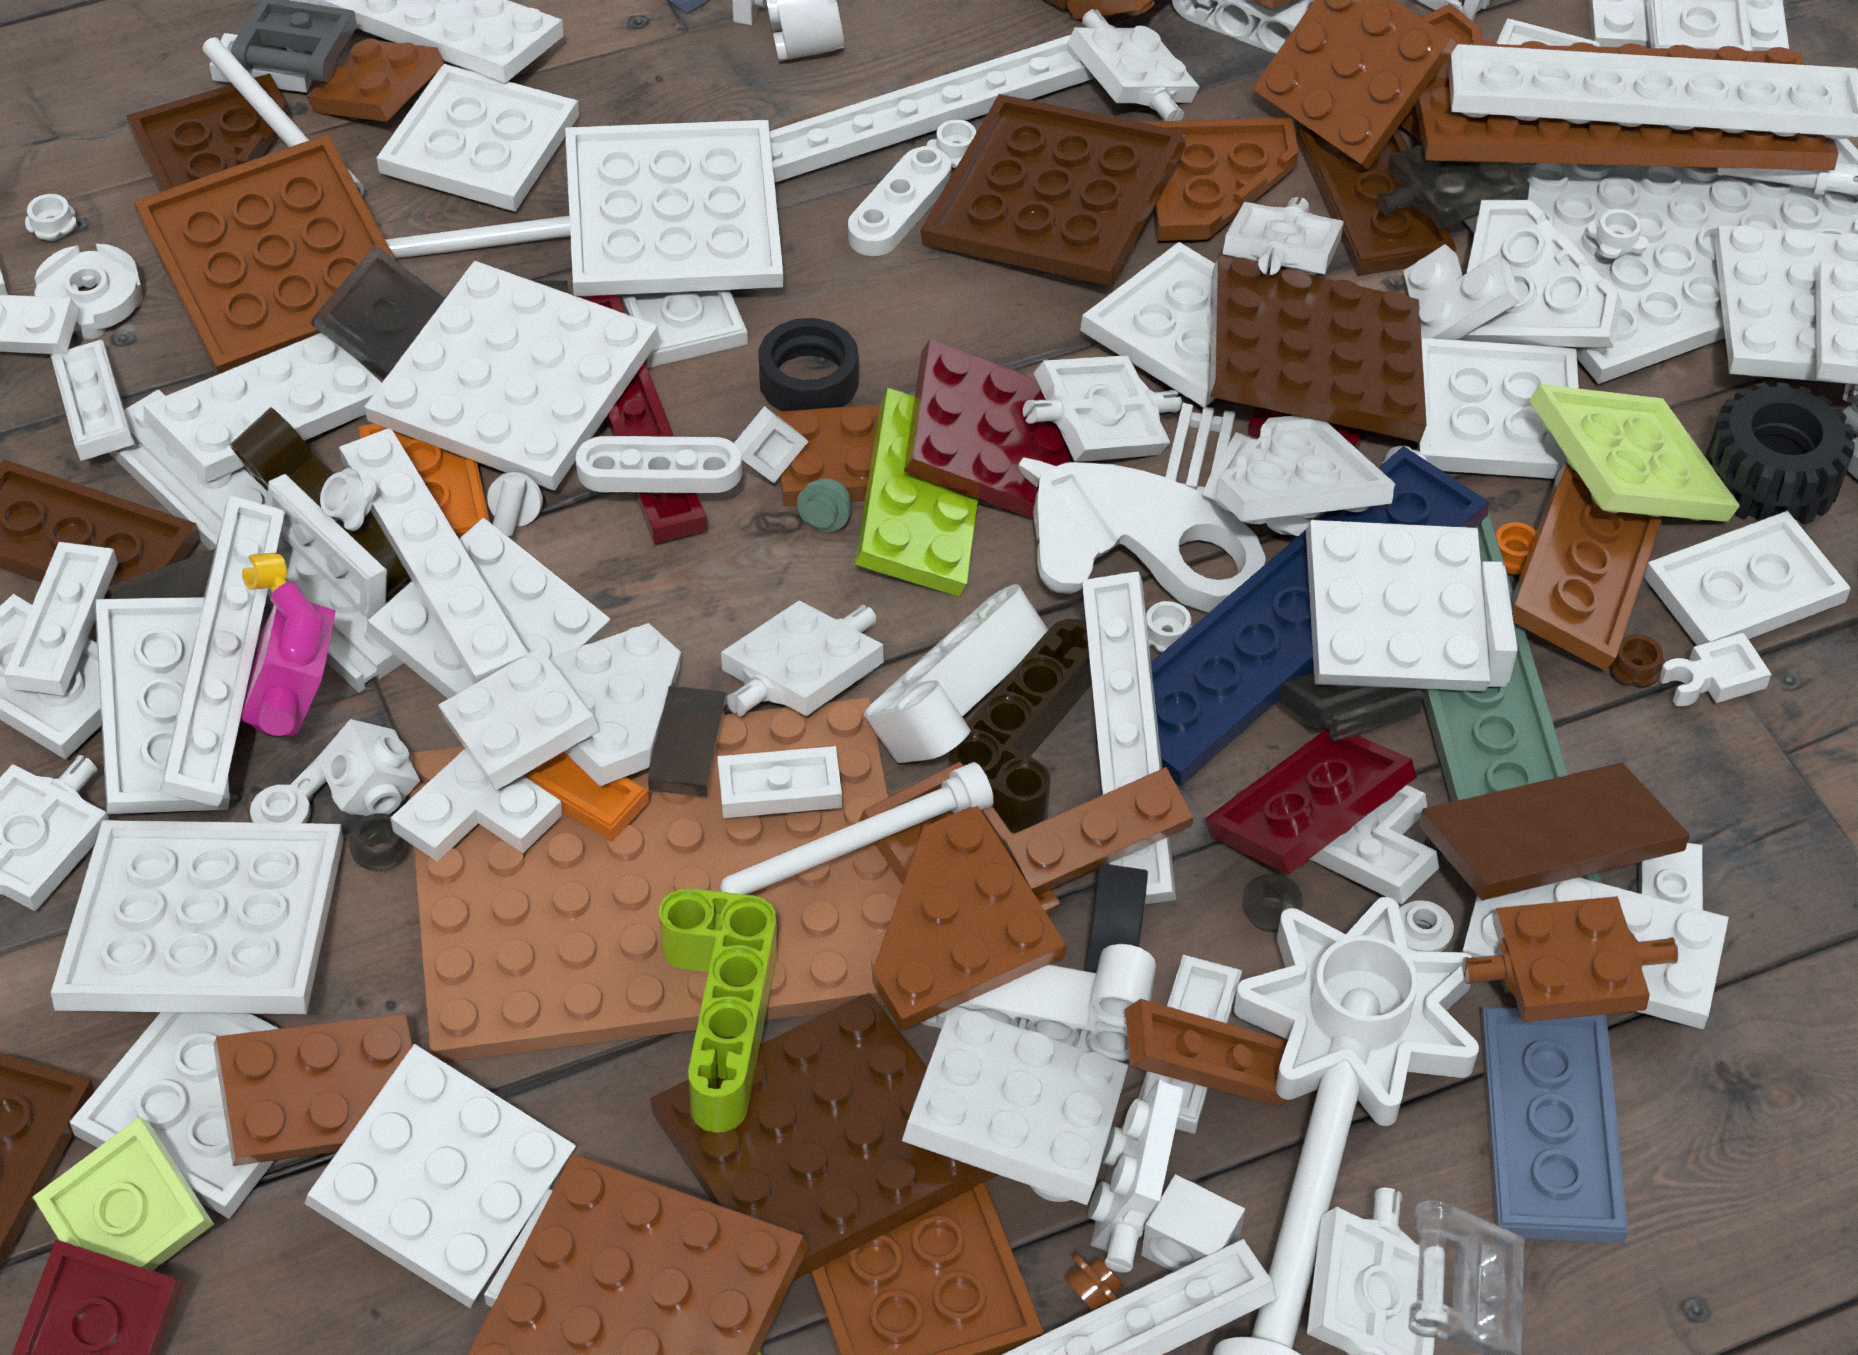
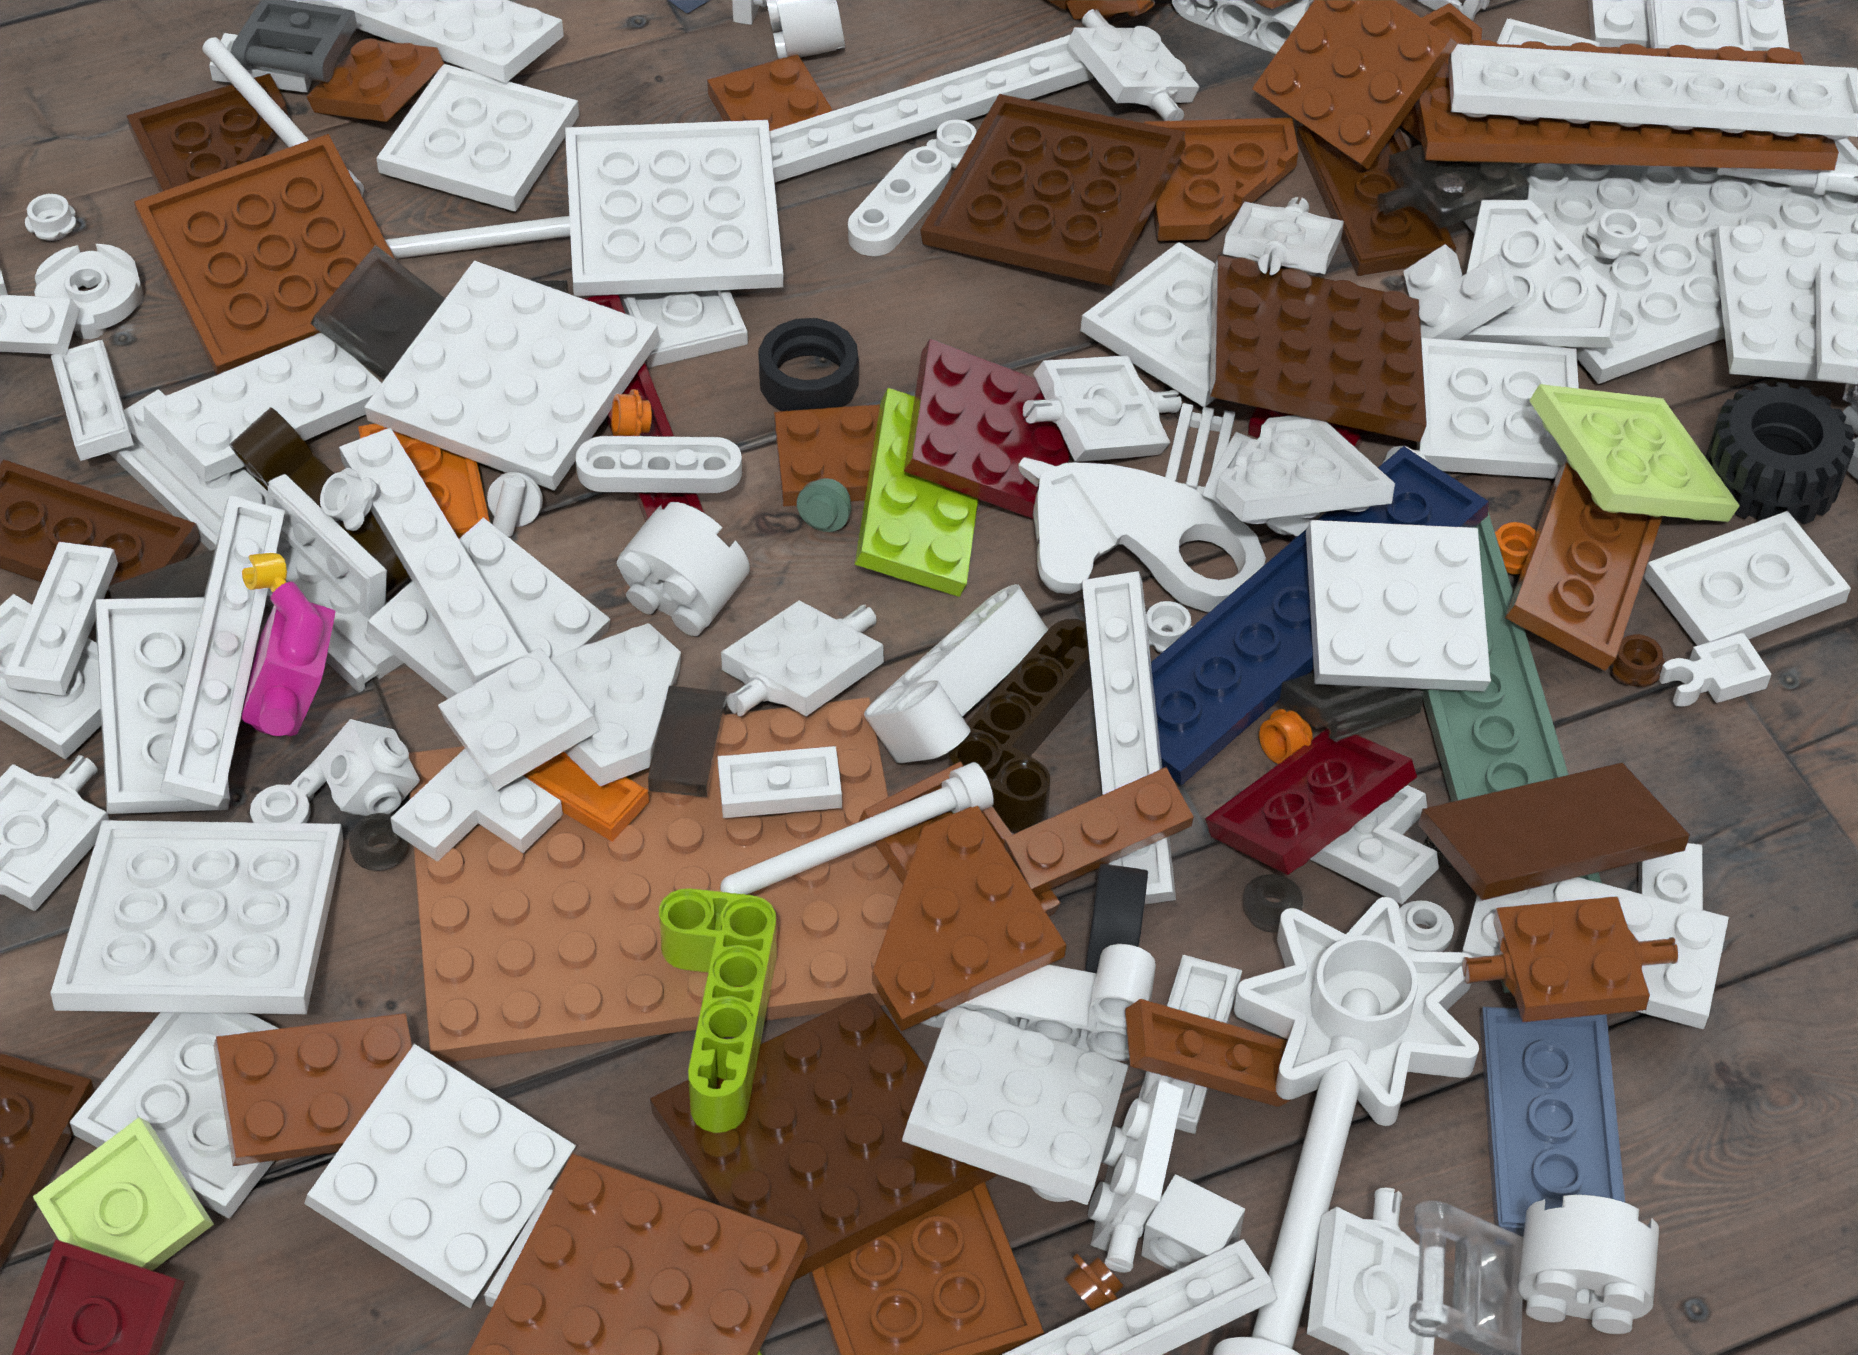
(630, 414): none -> orange plate
(682, 567): none -> white brick
(770, 91): none -> dark orange plate
(770, 444): white plate -> none
(1284, 735): none -> orange plate
(1499, 623): white tile -> none
(1588, 1262): none -> white brick

